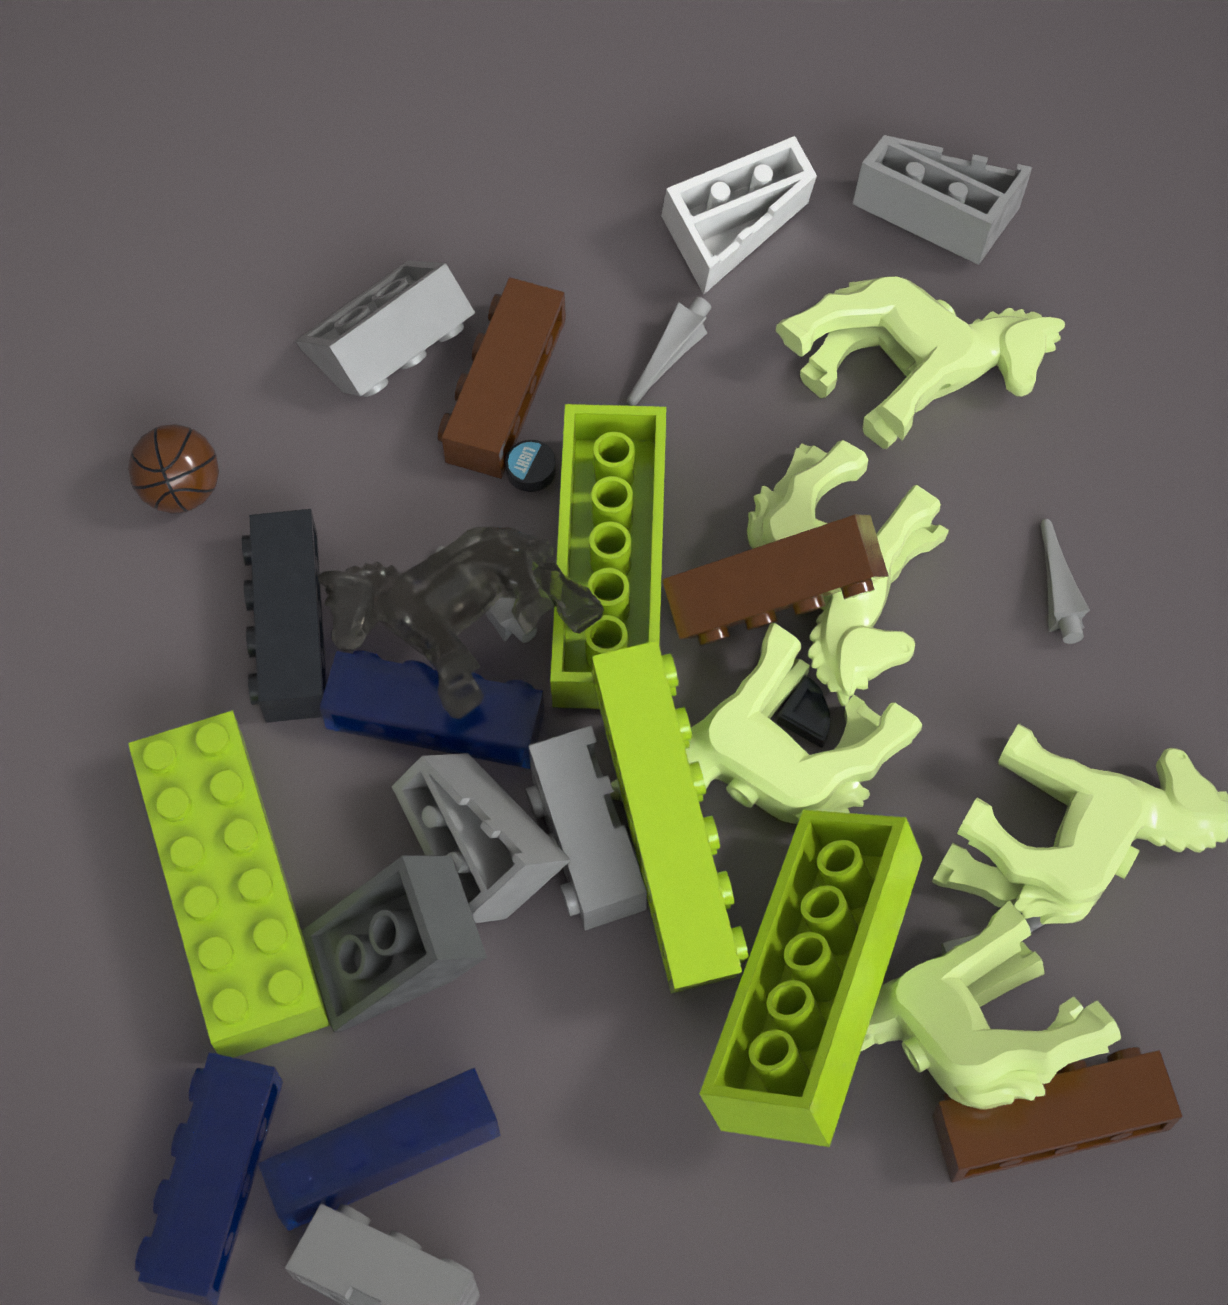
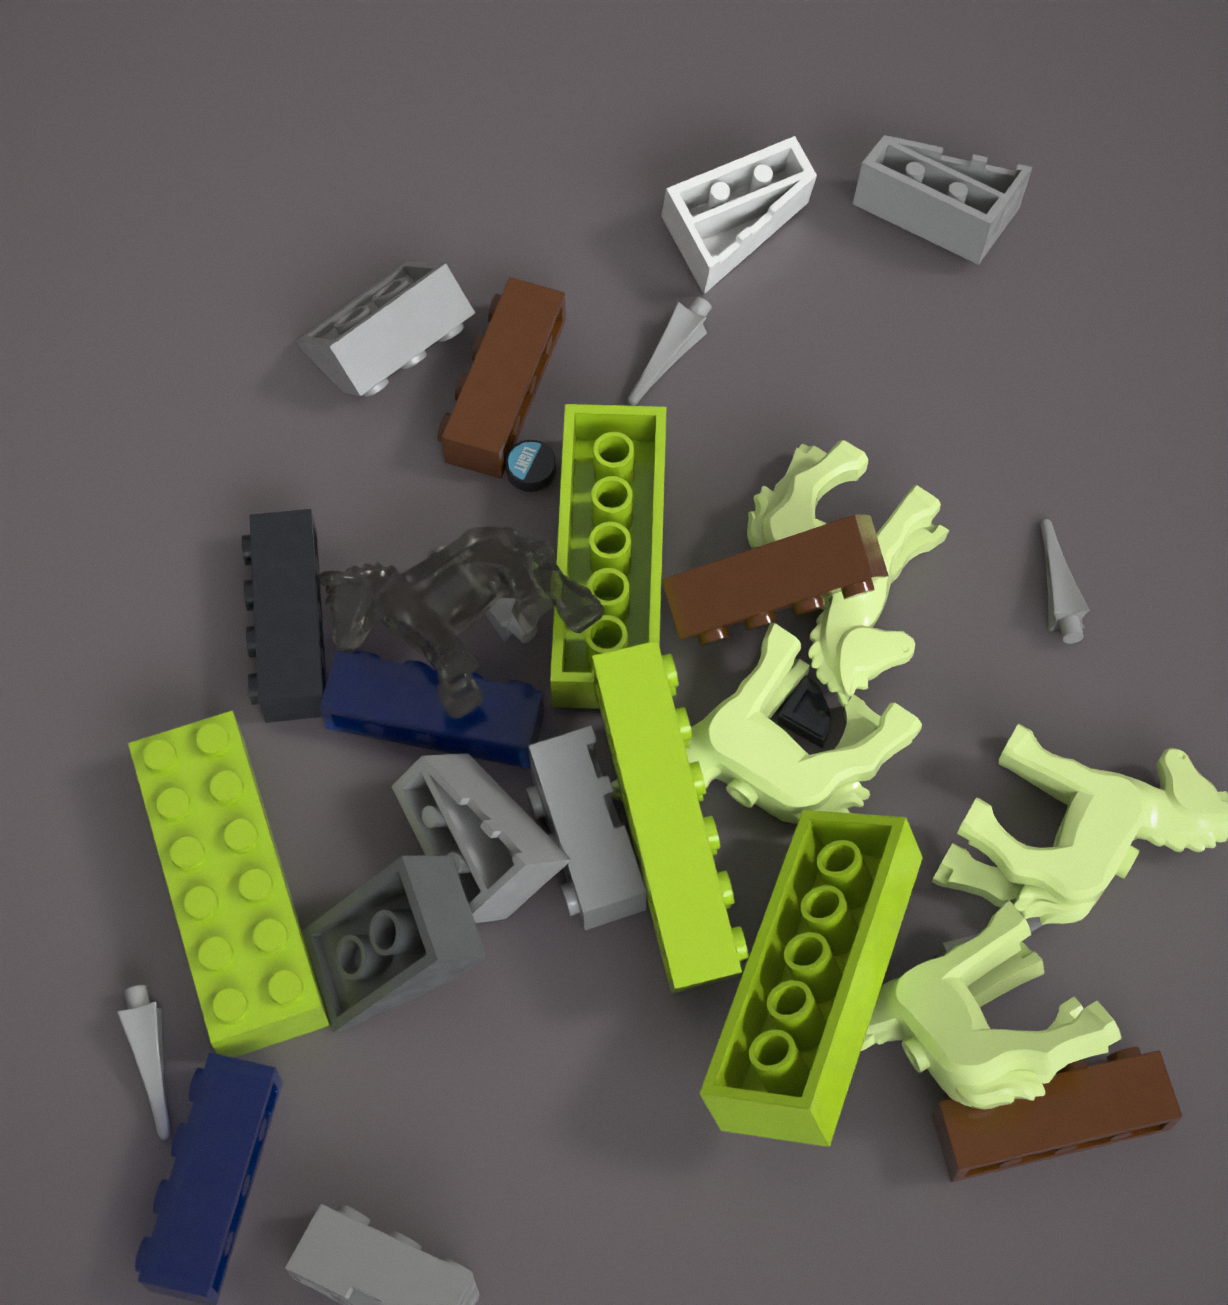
(144, 1032): none -> light grey piece
(173, 468): reddish brown piece -> none
(380, 1149): clear blue brick -> none
(922, 339): yellowish green animal -> none

